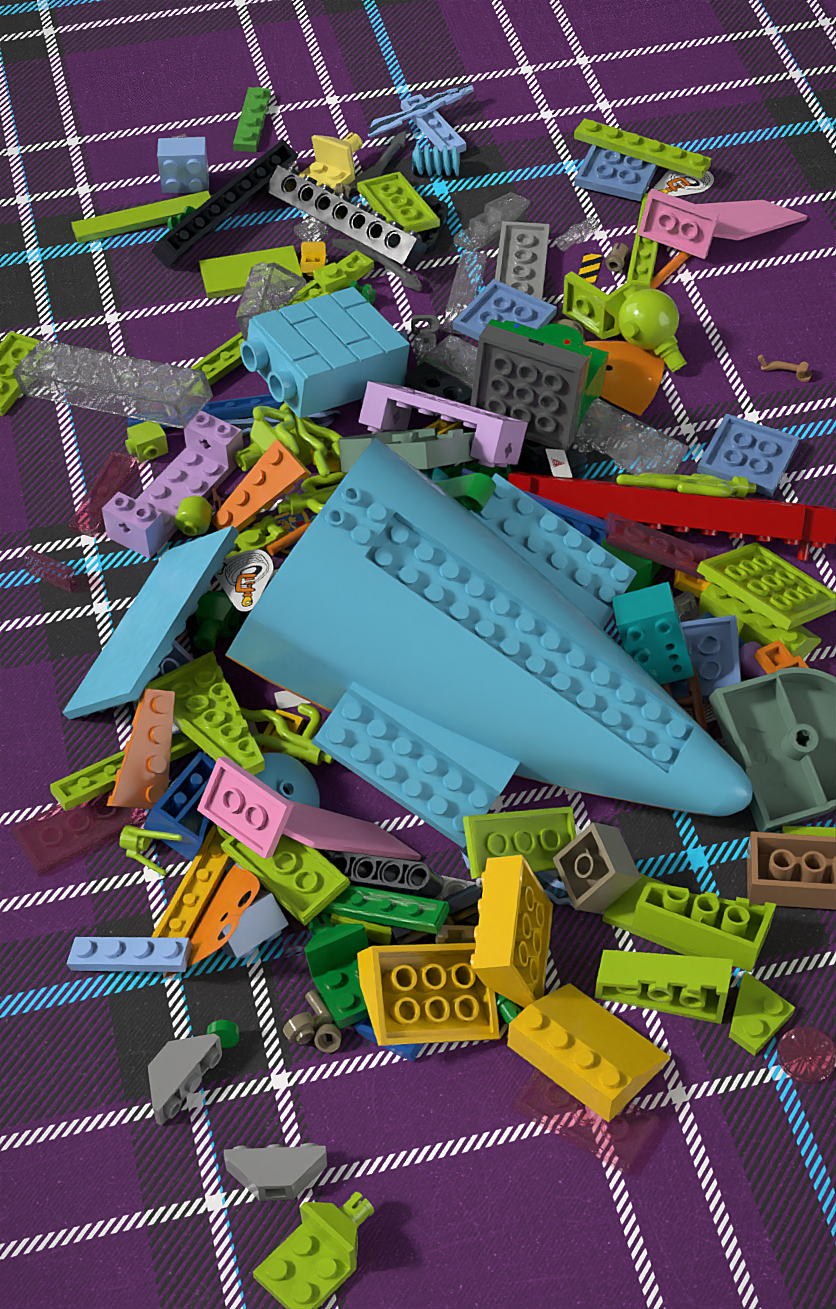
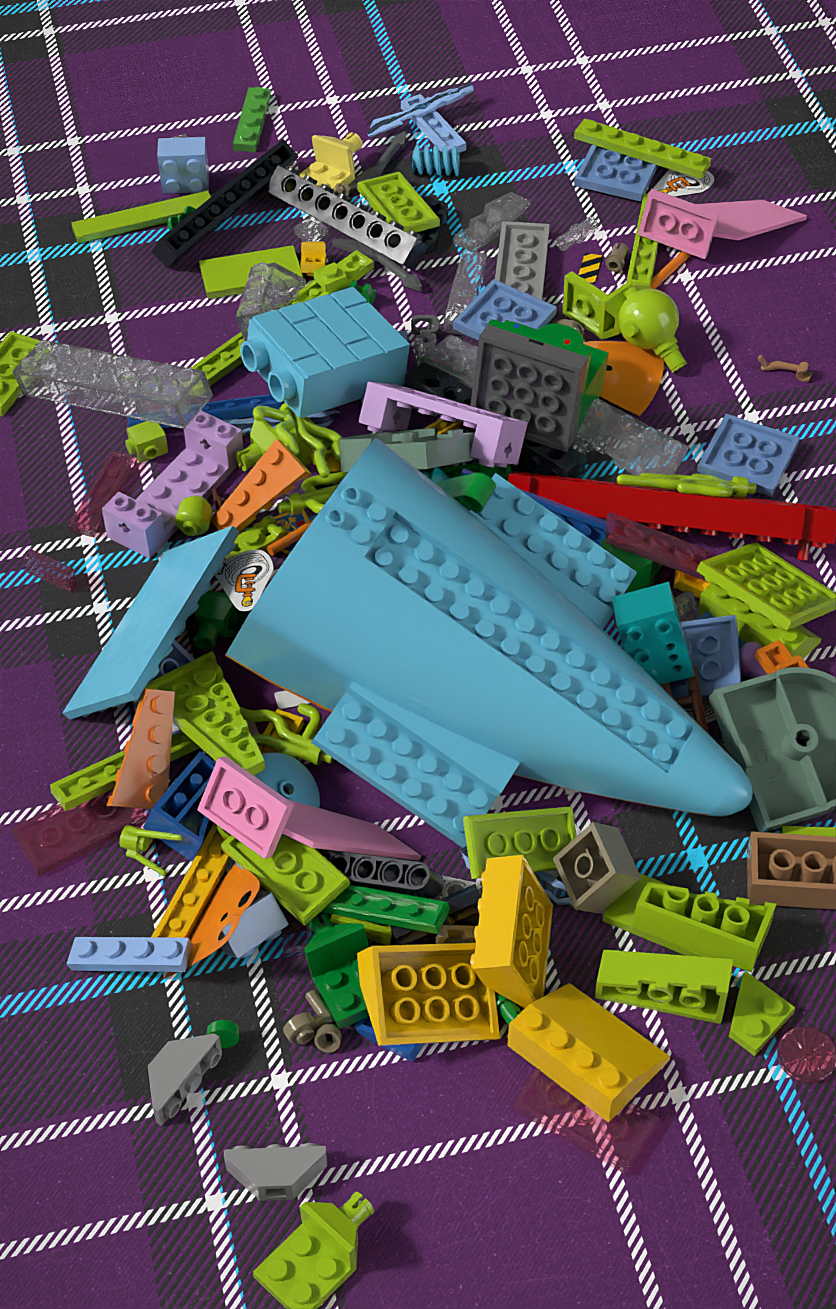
(558, 463): white sticker -> none

